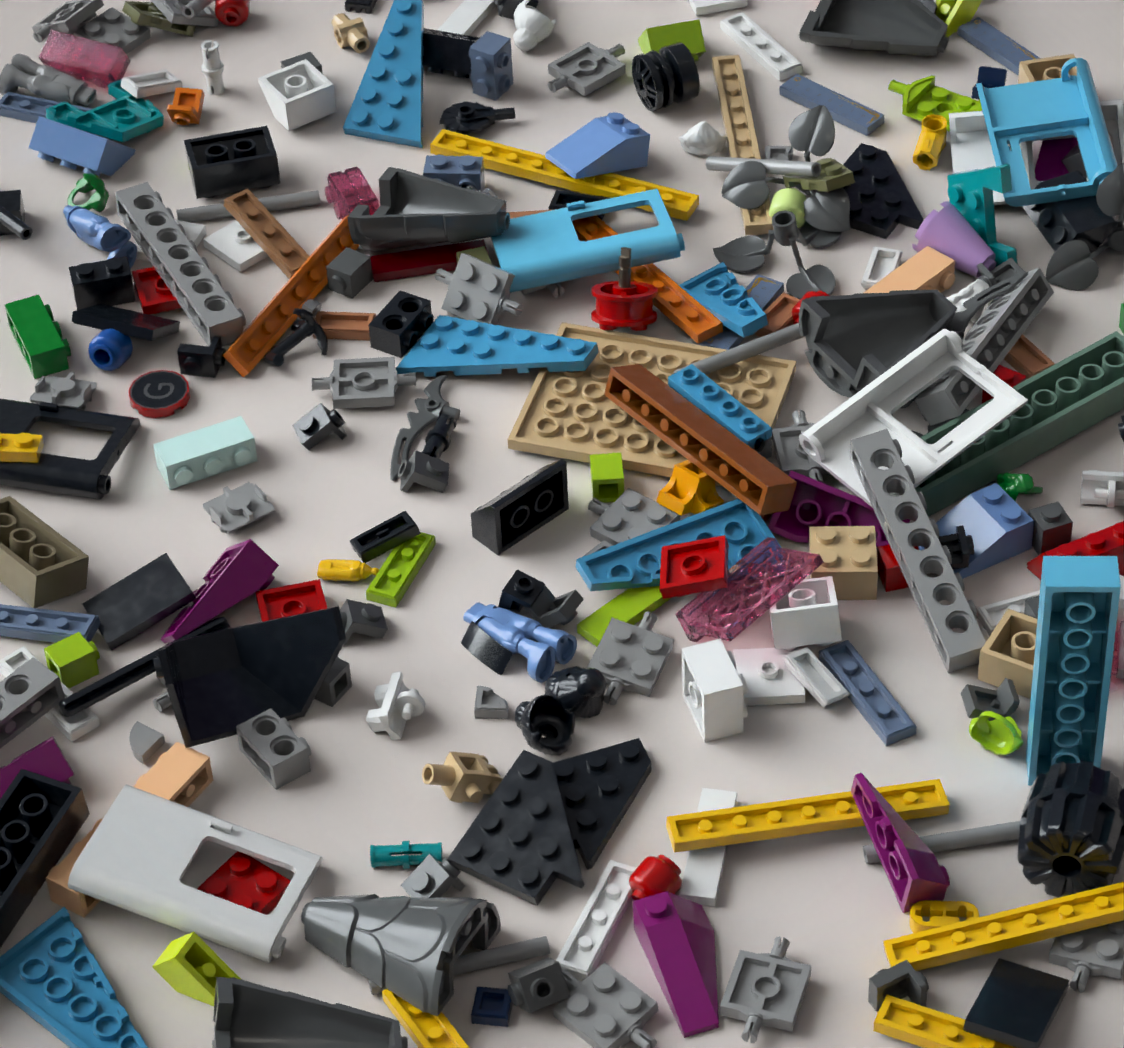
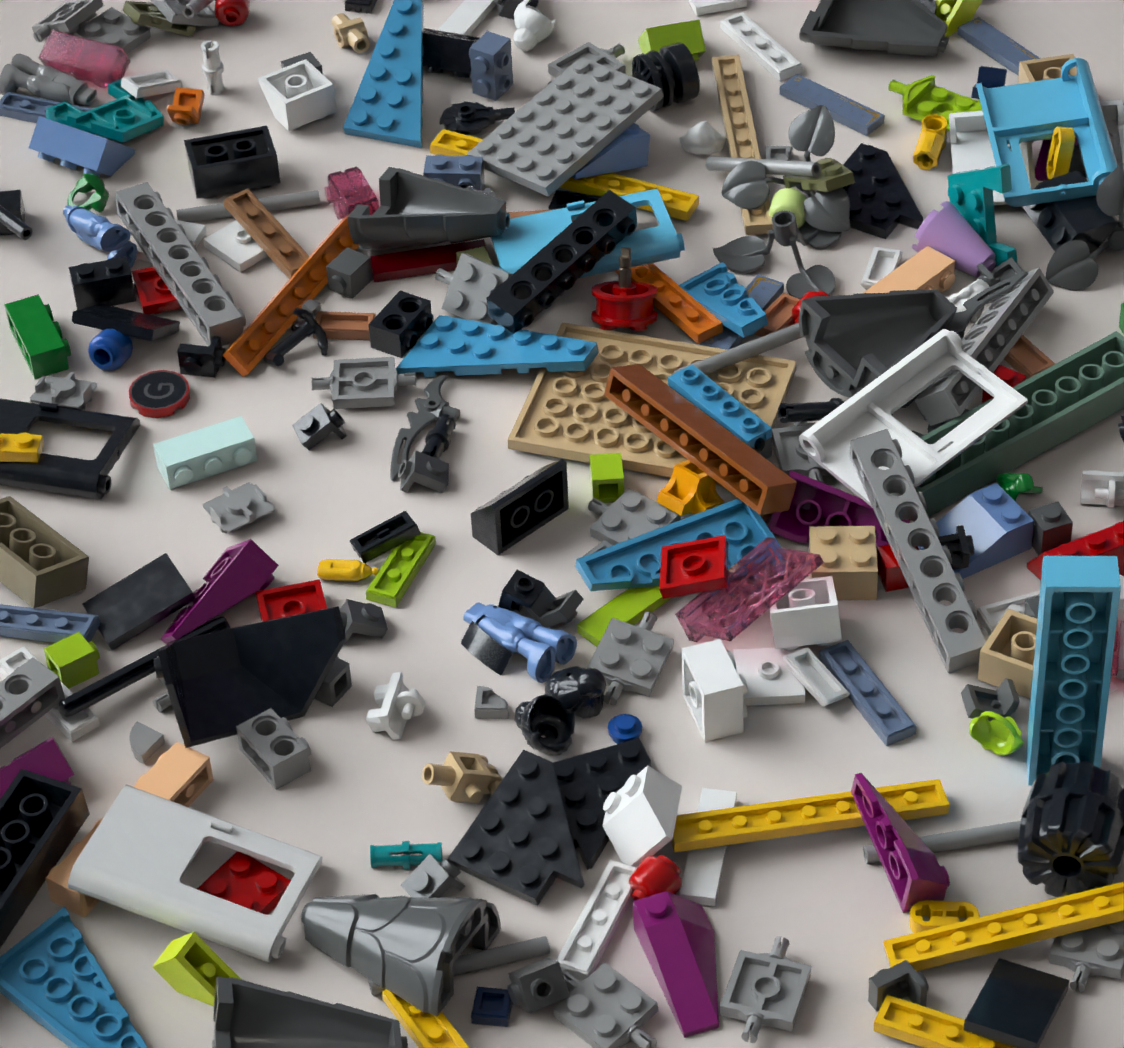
(562, 262): none -> black brick
(565, 125): none -> light grey plate
(624, 728): none -> blue plate
(642, 815): none -> white slope
(807, 411): none -> black pin
(1060, 152): none -> yellow beam

